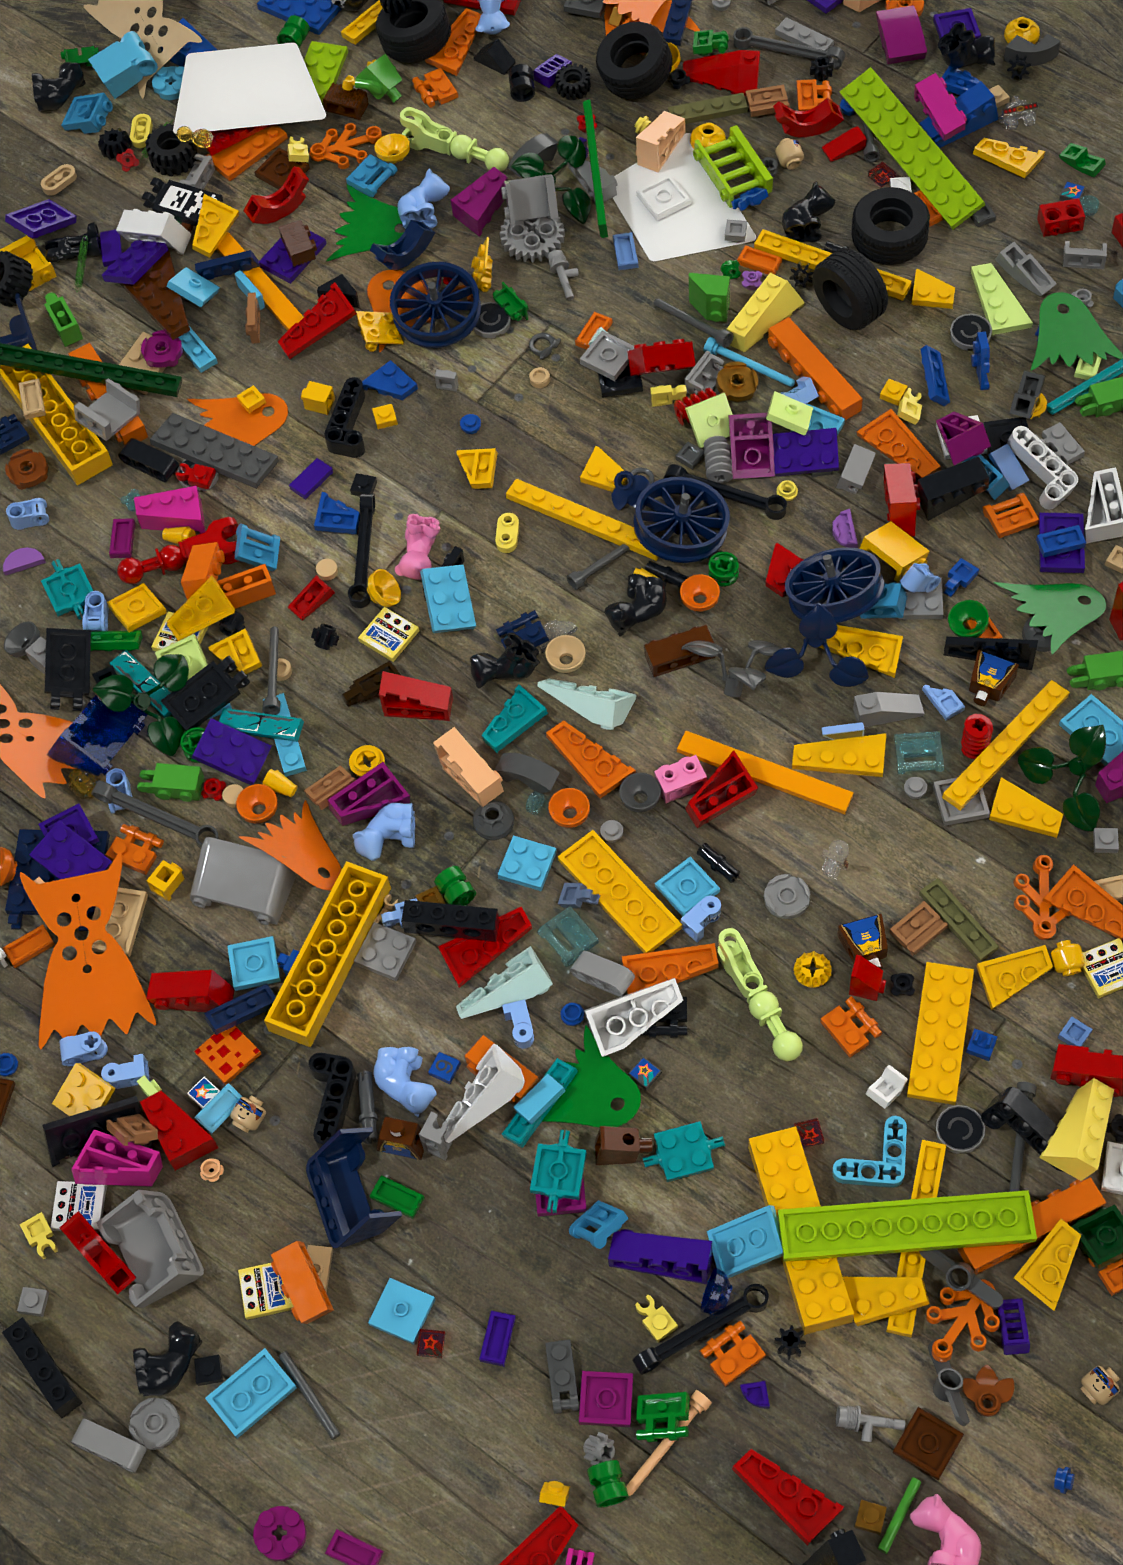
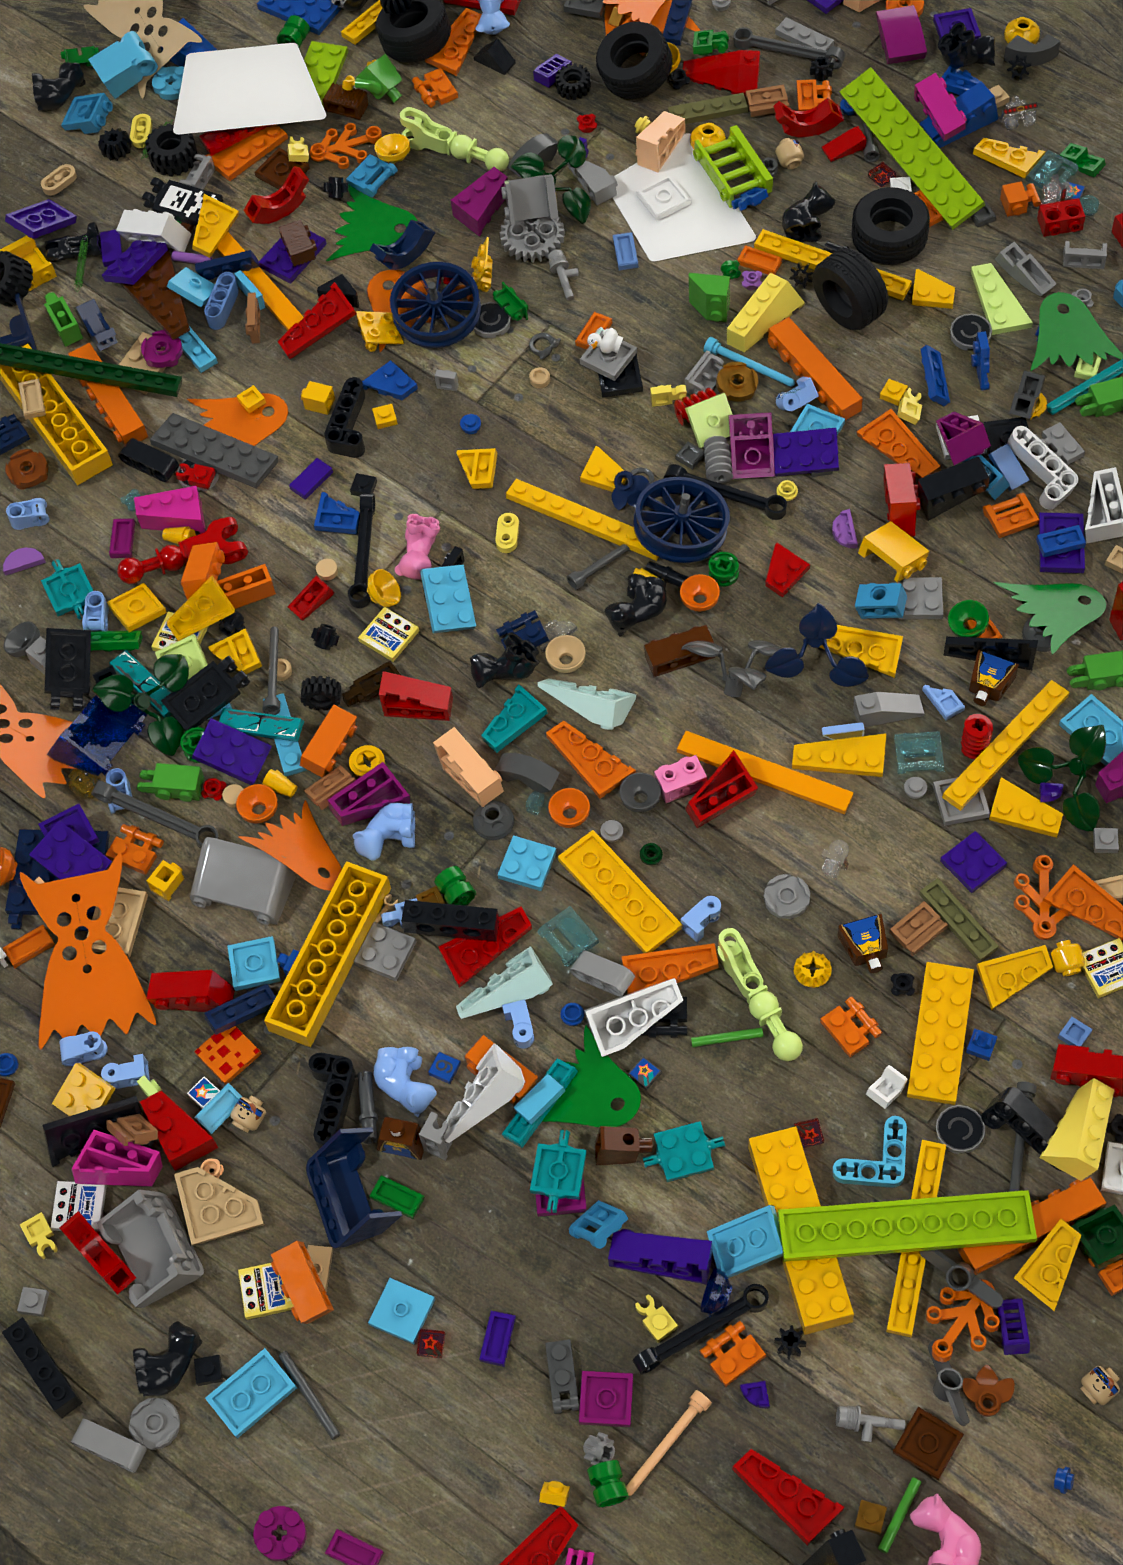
(95, 325): none -> dark blue arch
(108, 412): light grey panel -> none
(128, 154): red plate -> none
(189, 257): none -> medium lavender piece
(200, 137): clear yellow plate -> none
(214, 1207): none -> tan plate
(221, 300): none -> medium blue beam
(254, 552): dark azure plate -> none
(320, 693): none -> black tyre
(329, 741): none -> orange brick
(335, 187): none -> black gear
(416, 203): light blue animal -> none
(521, 83): black wheel -> none
(575, 893): sand blue plate -> none
(595, 169): green tile -> none
(609, 342): none -> white animal
(651, 848): none -> dark green plate
(661, 357): red wedge -> none
(662, 1408): green plate -> none
(686, 886): medium azure plate -> none
(718, 862): black pin -> none
(722, 337): dark grey piece -> none
(727, 1037): none -> bright green bar
(735, 230): light grey plate -> none
(789, 413): yellowish green plate -> none
(856, 469): light grey hinge -> none
(859, 579): dark blue wheel -> none
(866, 979): red slope -> none
(884, 1296): yellow wing -> none
(920, 579): light blue piece -> none
(960, 574): blue plate -> none
(973, 862): none -> dark purple plate
(1016, 199): none -> orange brick
(1049, 166): none -> clear light blue plate
(1050, 791): none -> dark purple tile
(1057, 191): none -> clear hips

